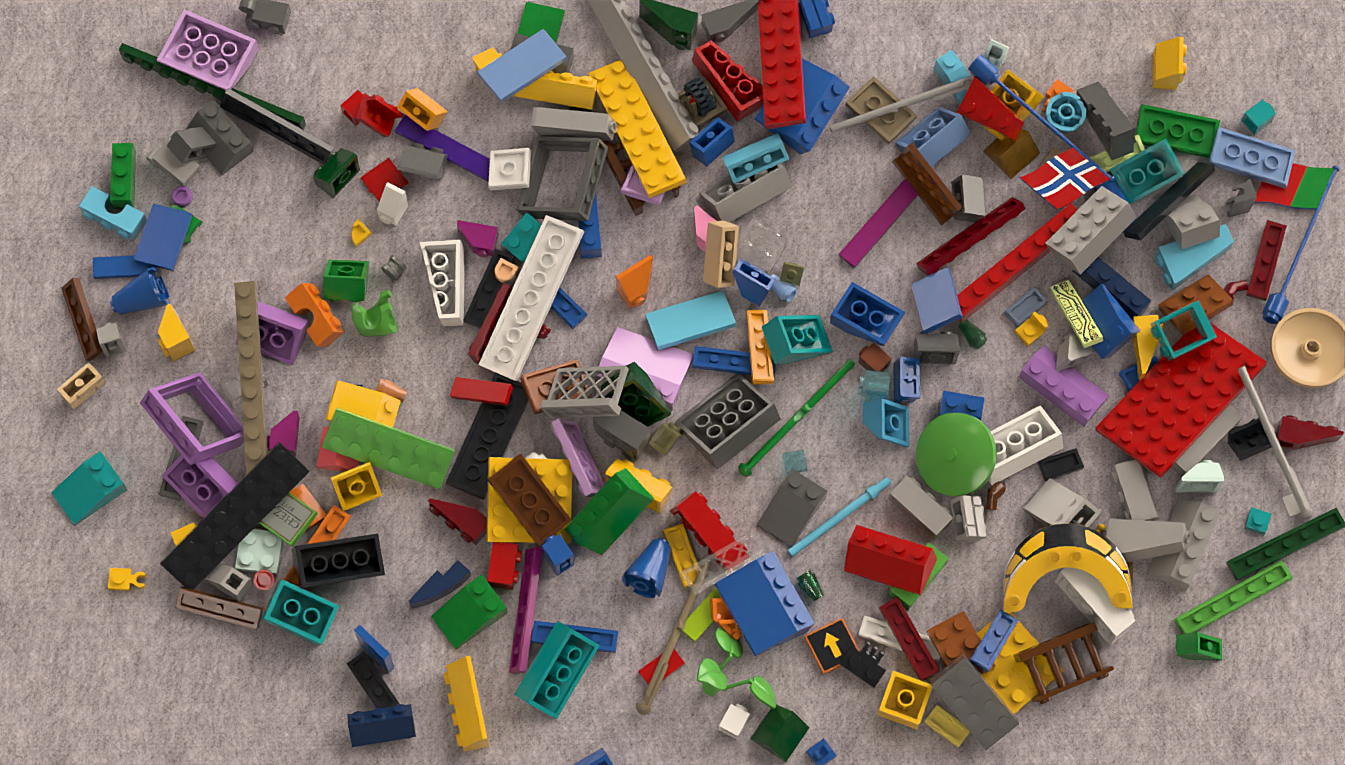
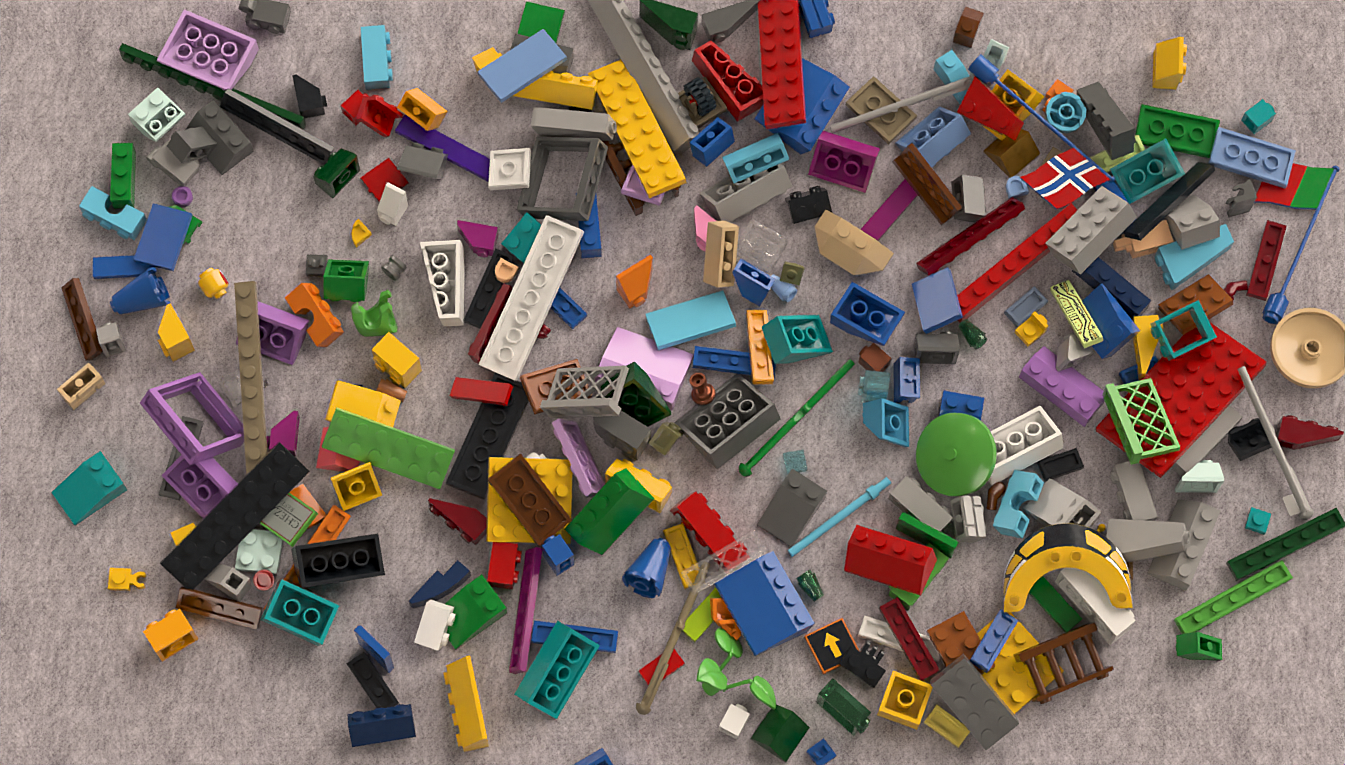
(155, 115): none -> light aqua slope
(170, 634): none -> light orange brick
(213, 283): none -> yellow head
(309, 98): none -> black slope
(316, 265): none -> dark grey tile
(376, 57): none -> medium azure brick
(396, 360): none -> yellow brick
(434, 625): none -> white brick
(702, 391): none -> copper piece
(808, 204): none -> black bracket
(843, 161): none -> magenta slope
(844, 707): none -> clear green window
(850, 246): none -> tan wedge
(926, 534): none -> green tile
(967, 27): none -> reddish brown slope
(1016, 187): none -> light blue tile
(1020, 488): none -> medium azure arch
(1054, 605): none -> green tile
(1125, 428): none -> bright green fence
(1149, 244): none -> light nougat hinge

